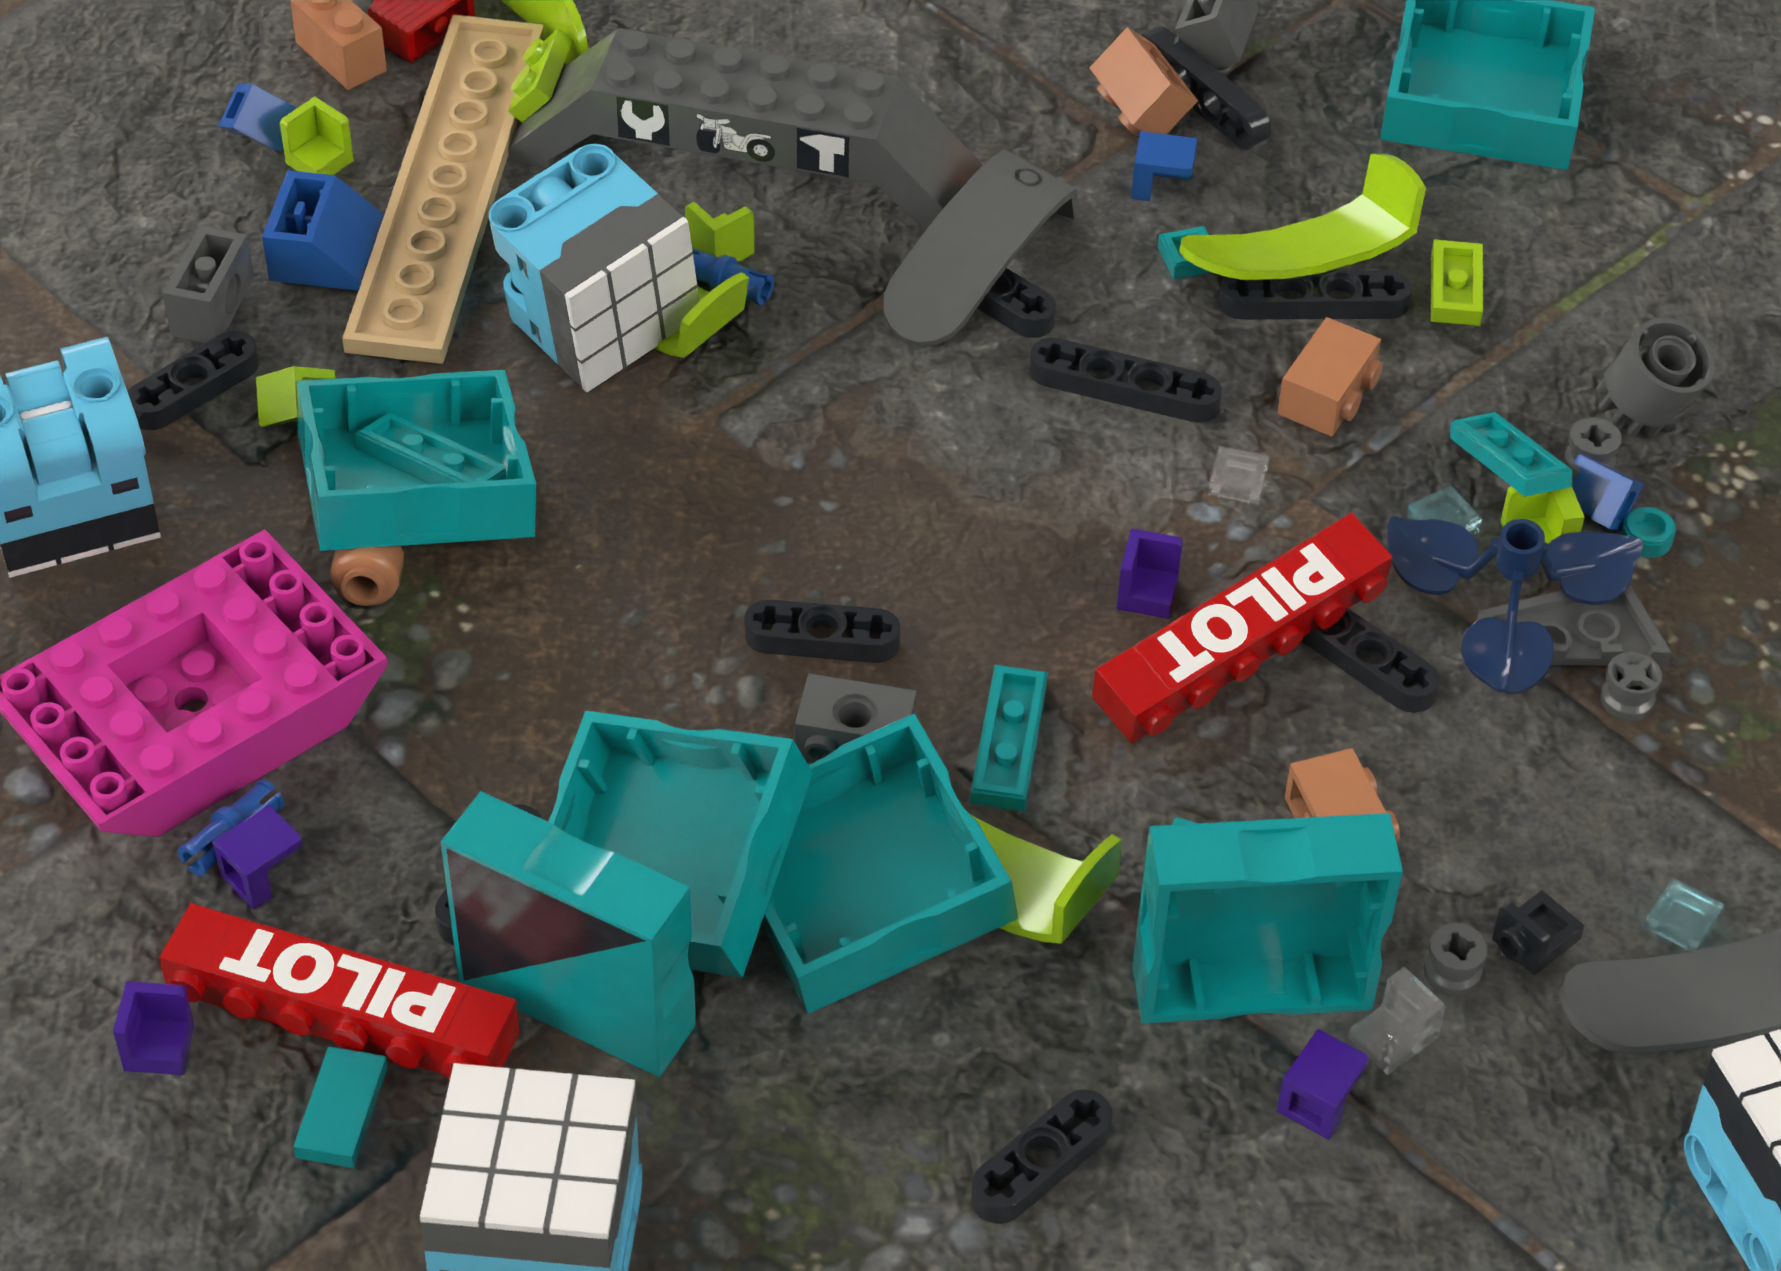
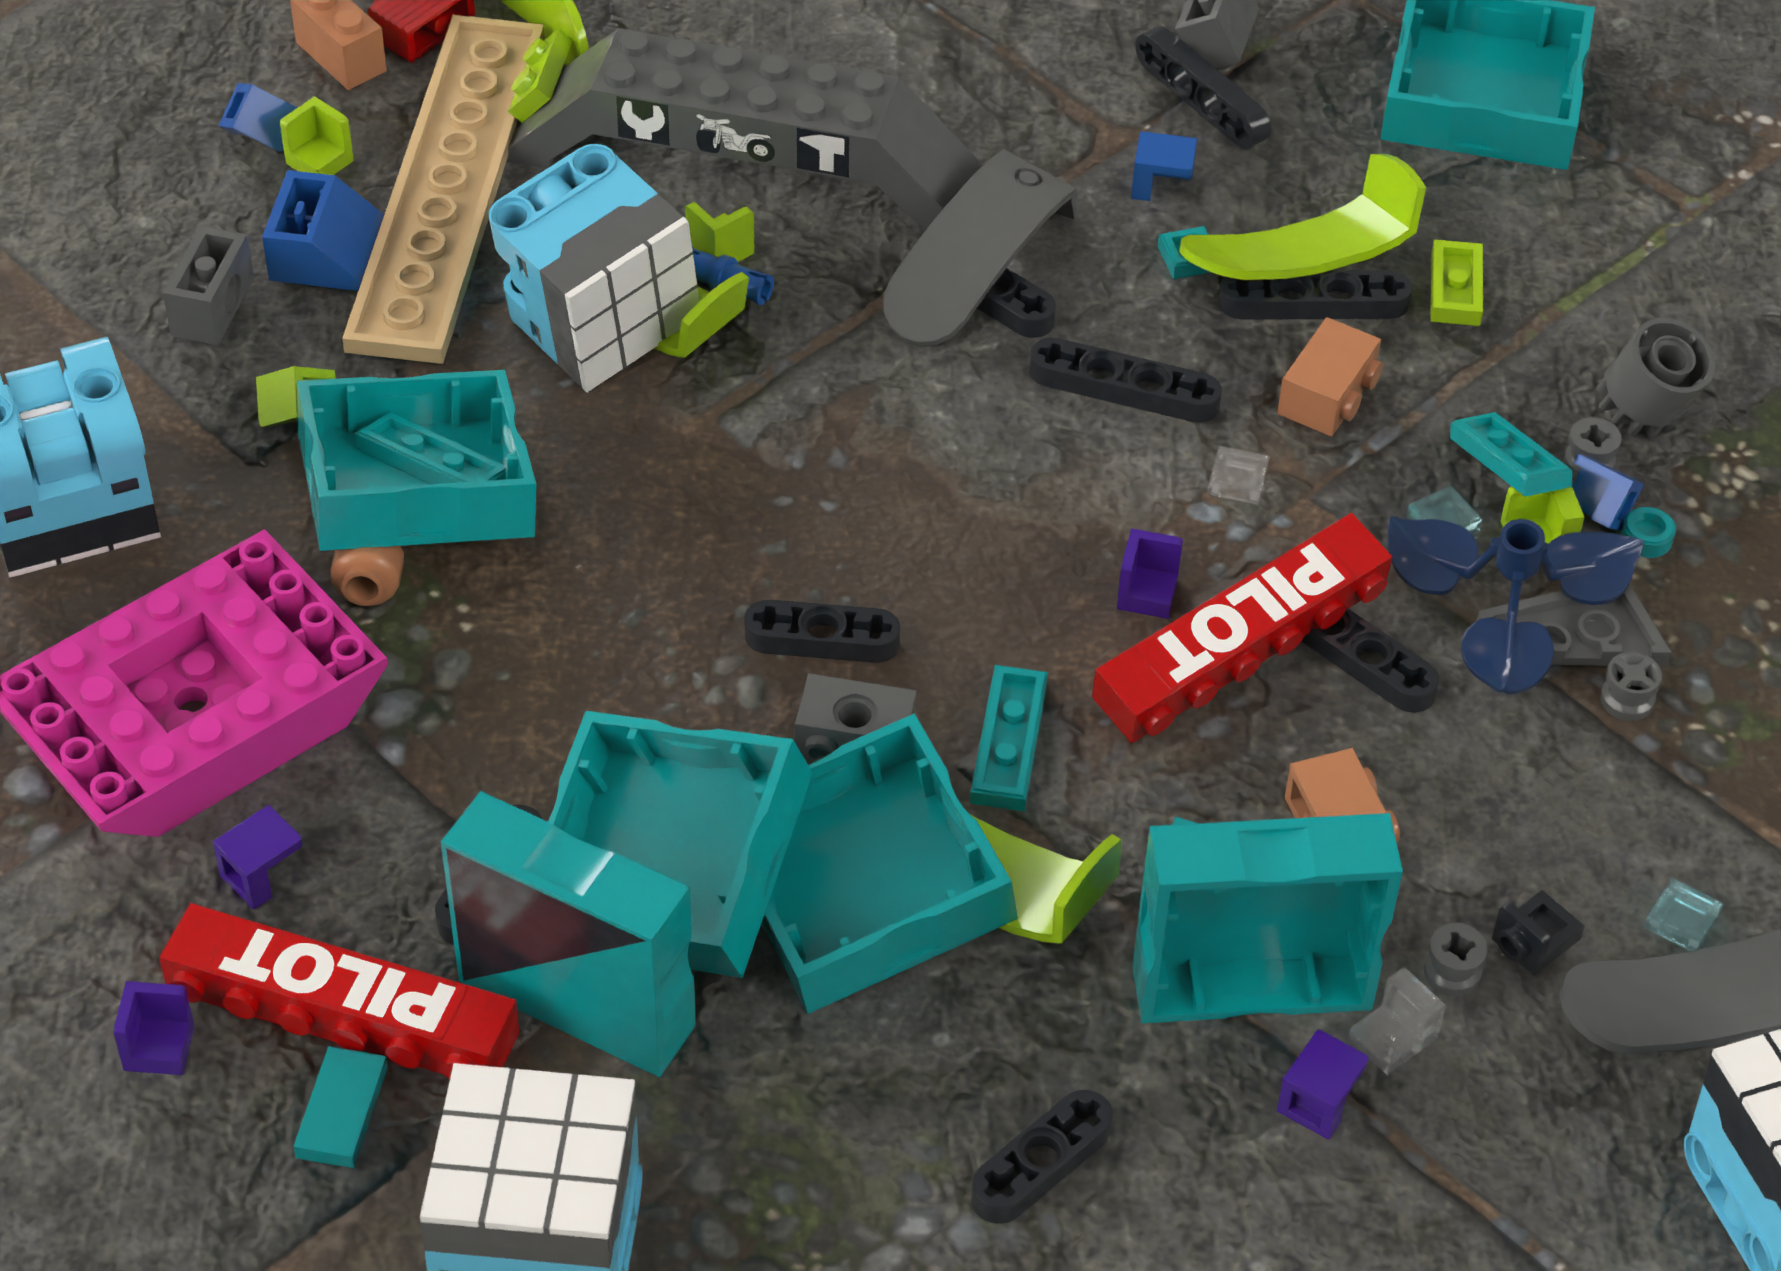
(223, 362): black beam -> none
(224, 820): blue pin -> none
(1142, 85): nougat brick -> none

